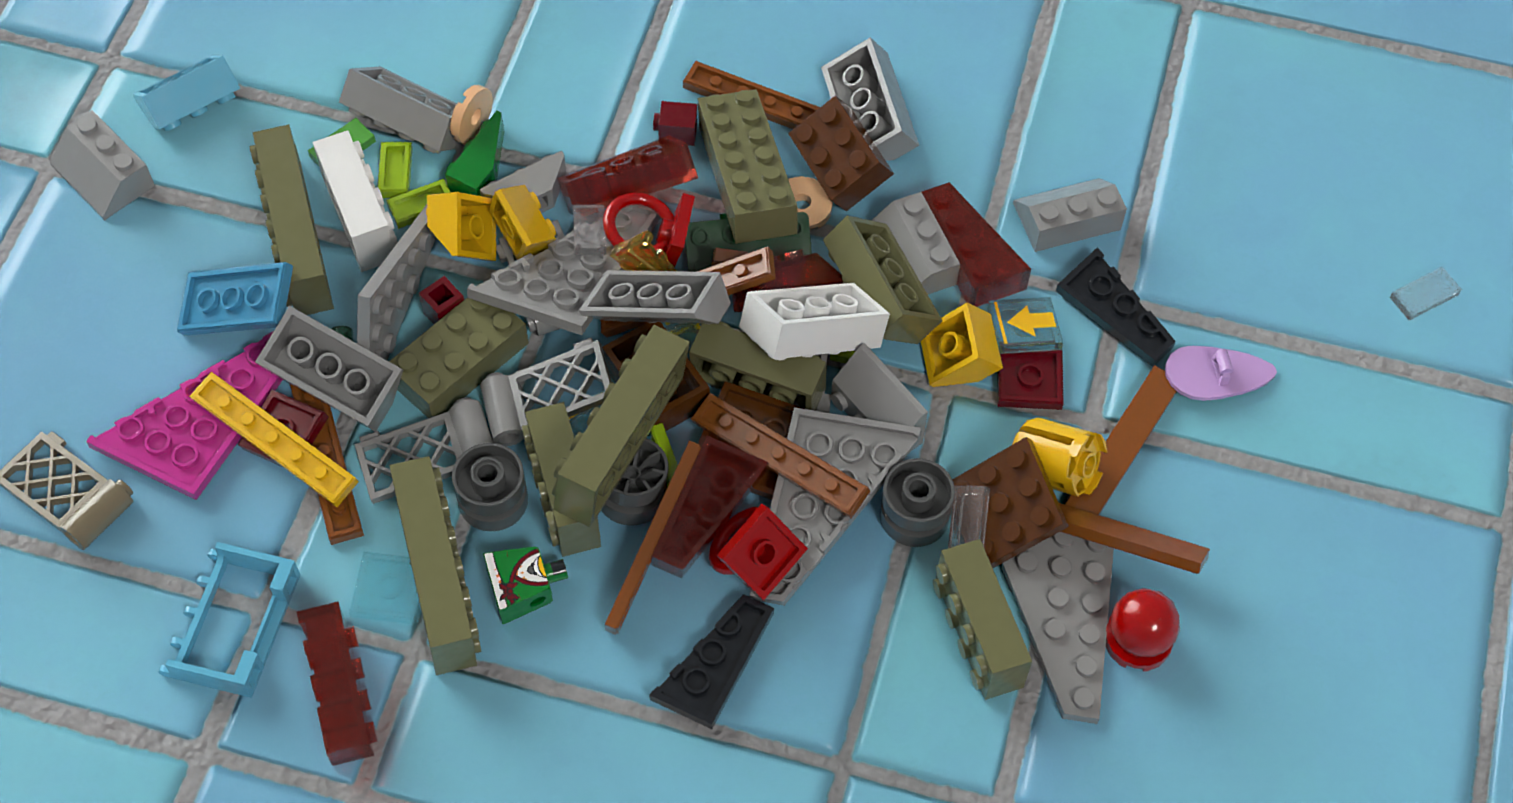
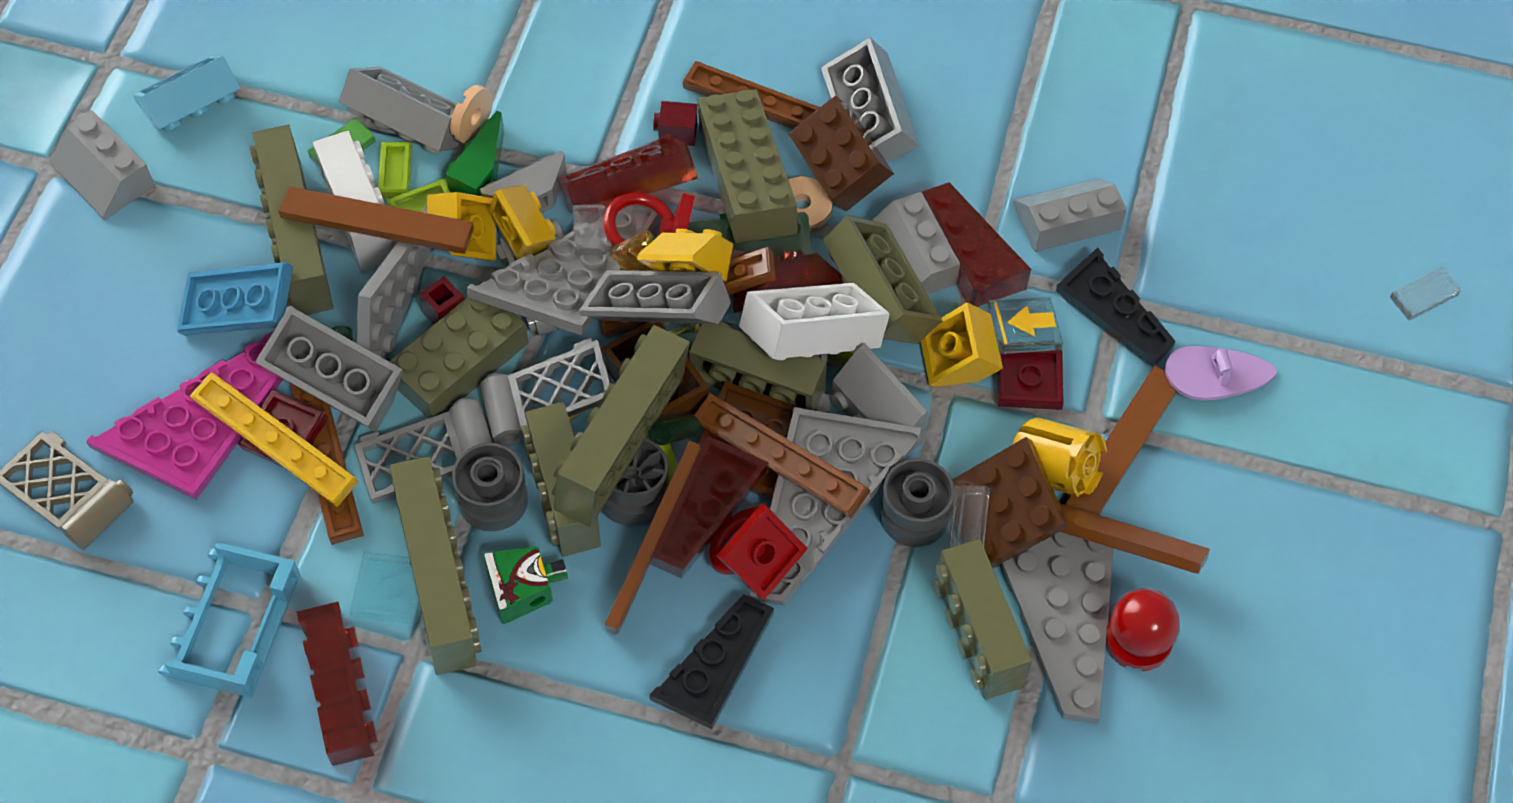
(376, 220): none -> dark orange tile
(674, 429): none -> clear green cylinder
(689, 252): none -> yellow slope

